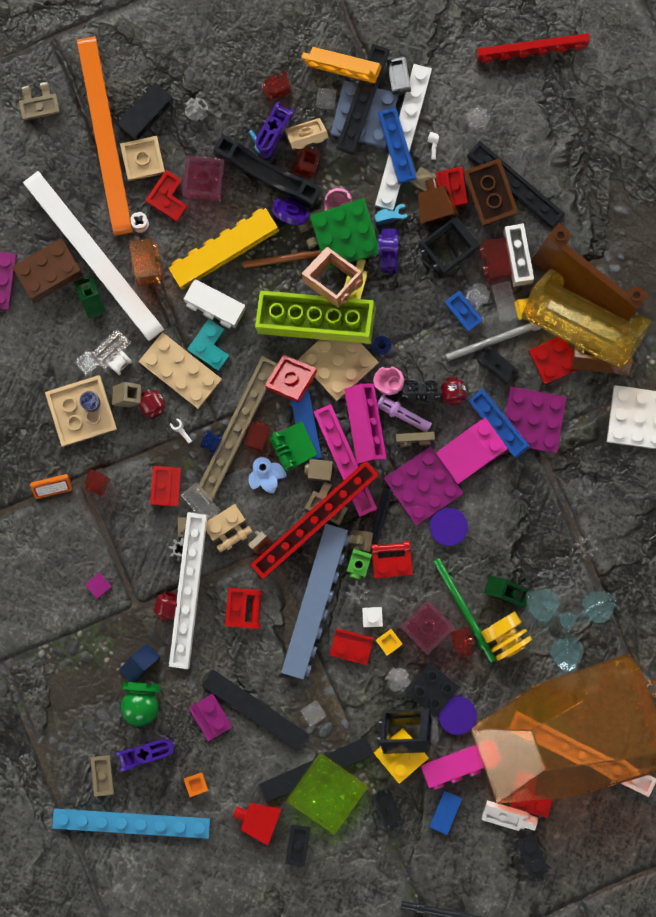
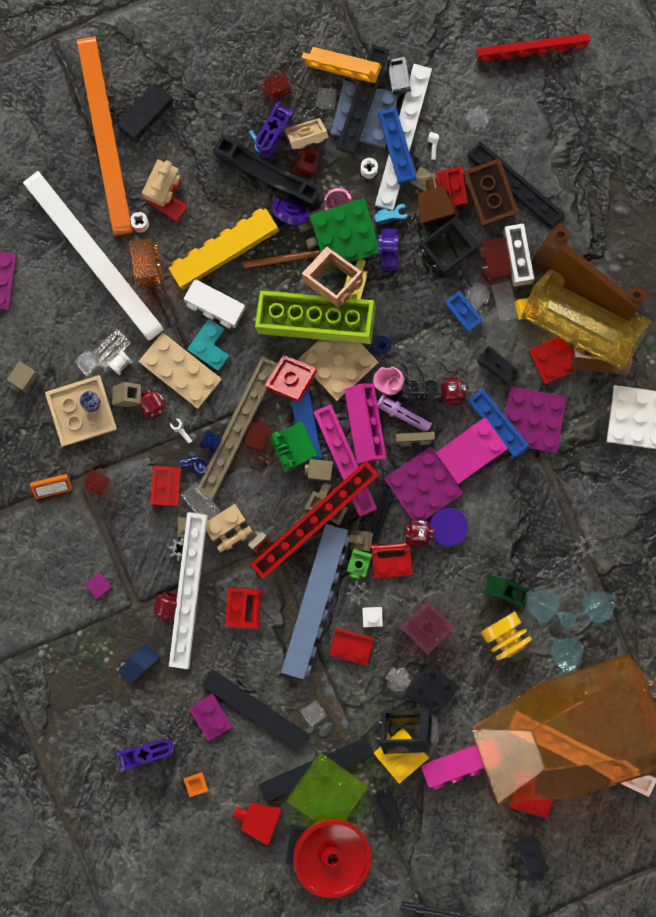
(21, 377): none -> dark tan brick
(38, 106): dark tan plate -> none
(47, 270): reddish brown brick -> none
(90, 297): dark green slope -> none
(102, 775): dark tan plate -> none
(131, 823): dark azure plate -> none
(139, 705): green tile -> none
(142, 158): tan plate -> none
(161, 183): none -> tan brick
(194, 462): none -> clear blue arm
(196, 109): light grey gear -> none
(203, 178): clear pink brick -> none
(268, 477): light blue plate -> none
(332, 858): none -> red dish
(364, 171): none -> white bush
(389, 642): yellow plate -> none
(419, 533): none -> dark red head
(445, 812): blue tile -> none
(458, 715): dark purple tile -> none
(462, 642): clear red brick -> none
(465, 611): green bar -> none
(491, 341): light grey bar -> none
(508, 817): white hinge -> none

